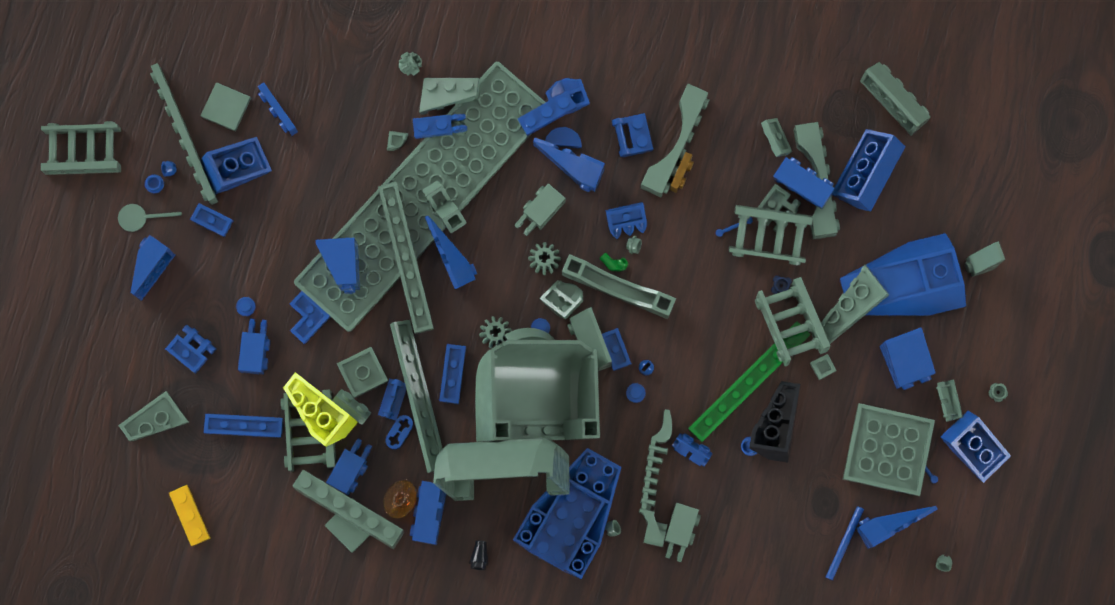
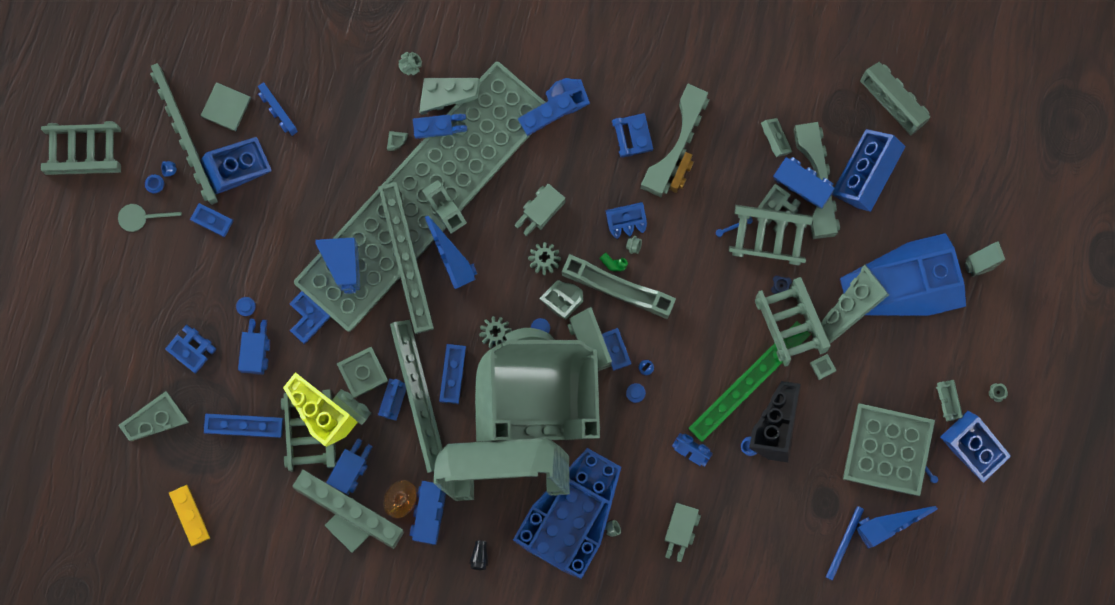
(150, 263): blue slope -> none
(403, 435): blue beam -> none
(564, 138): blue tile -> none
(582, 170): blue wedge -> none
(655, 531): sand green piece -> none
(908, 359): blue slope -> none
(944, 563): sand green hinge -> none

